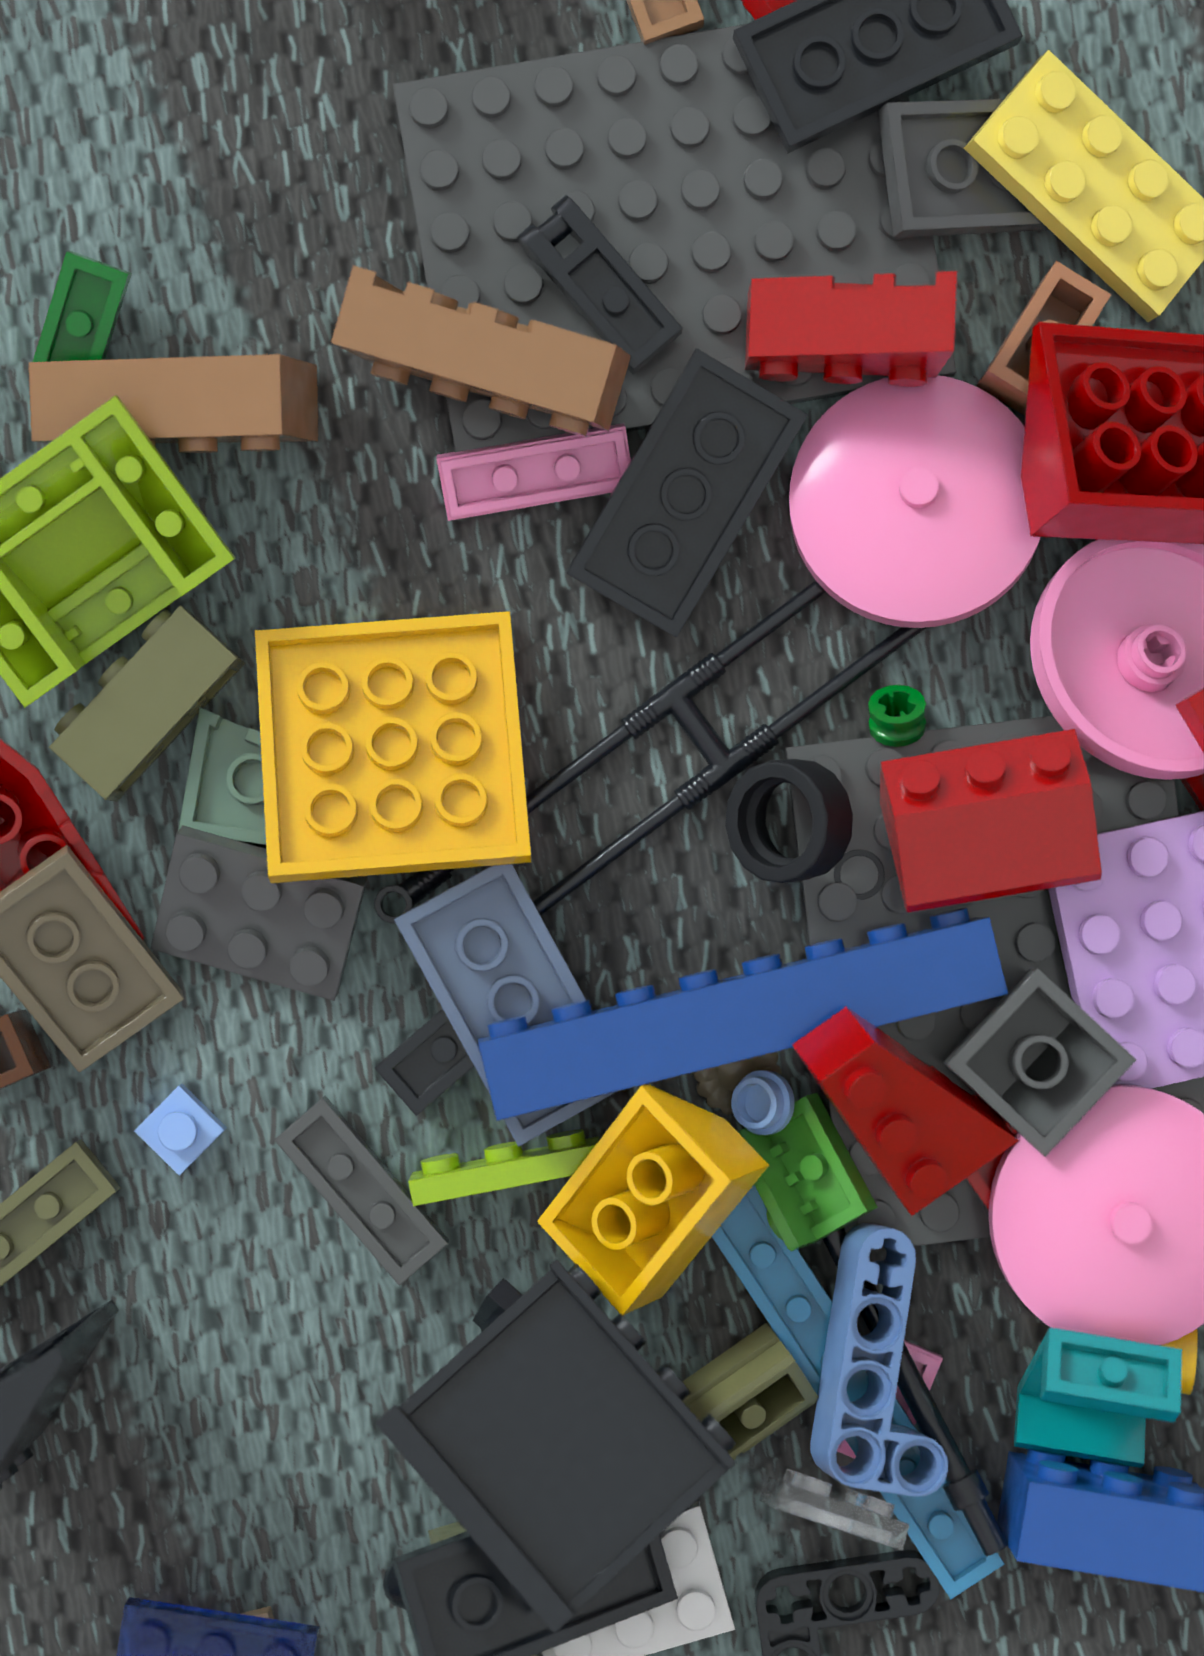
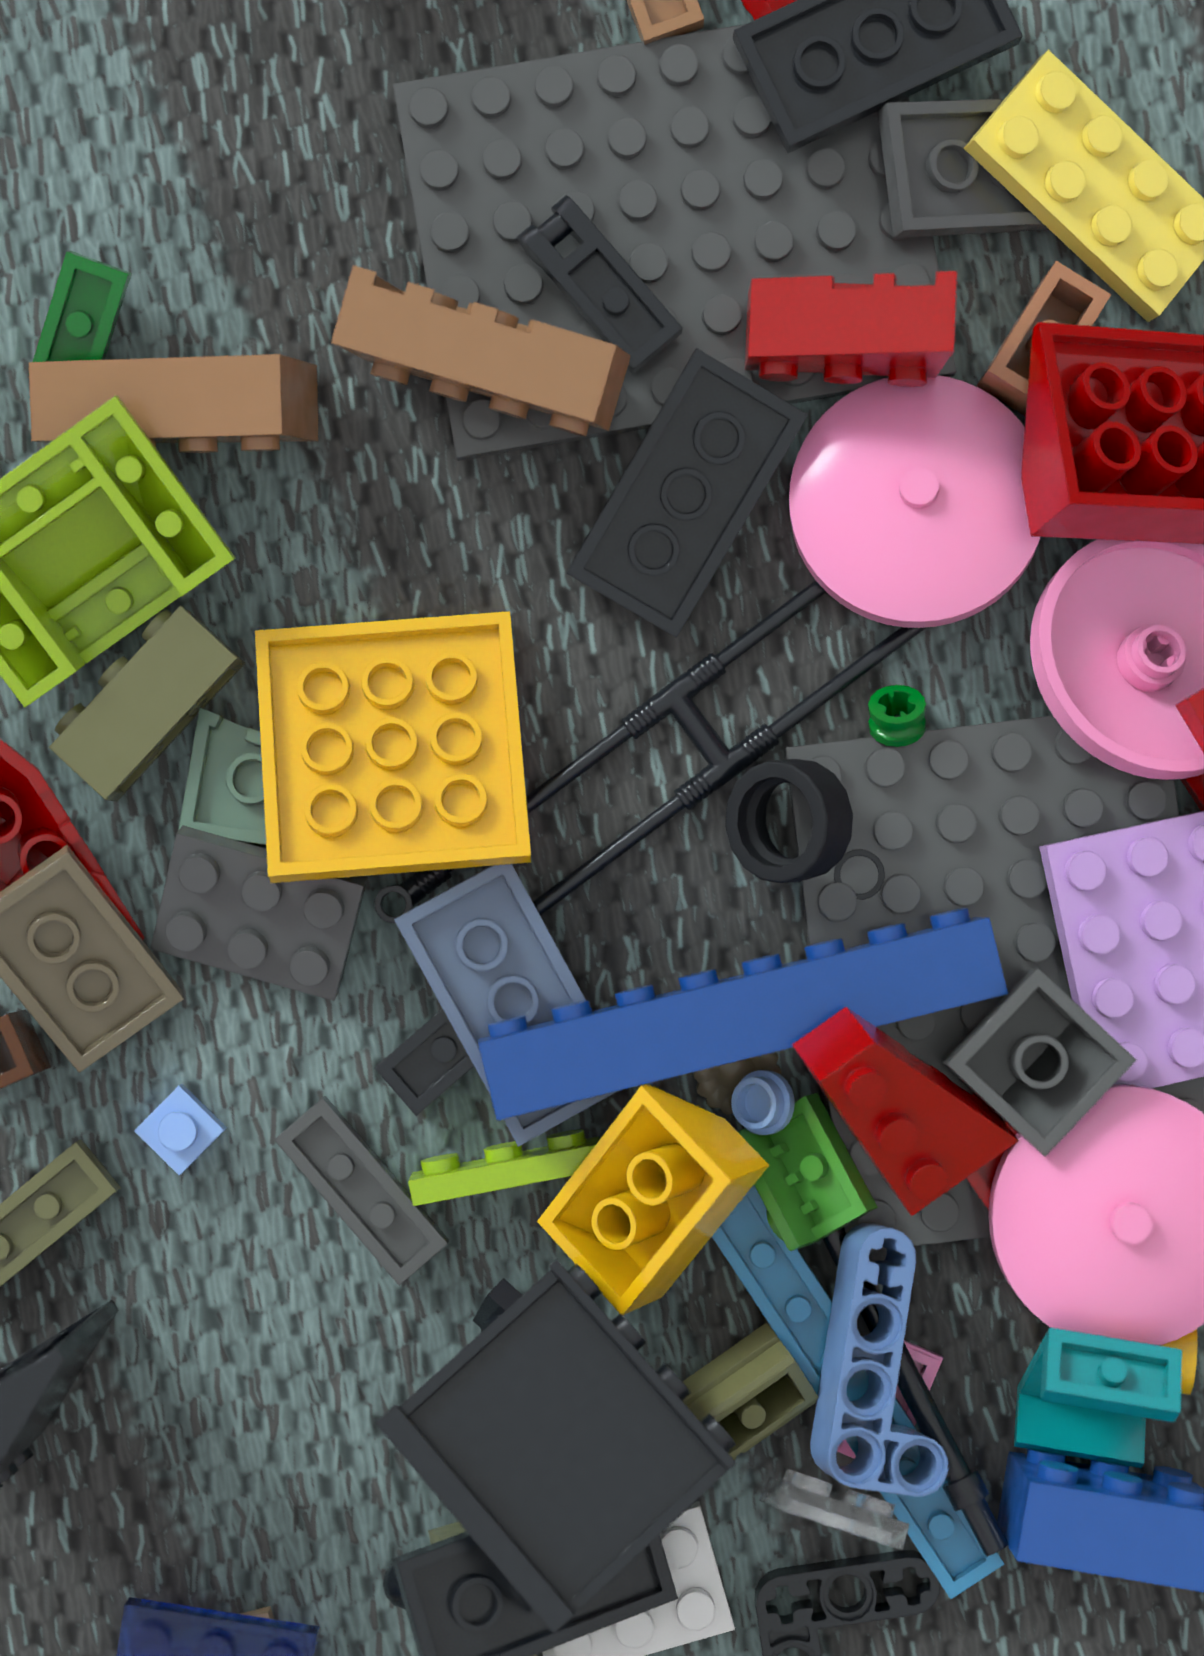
(532, 472): bright pink tile -> none
(990, 820): red slope -> none

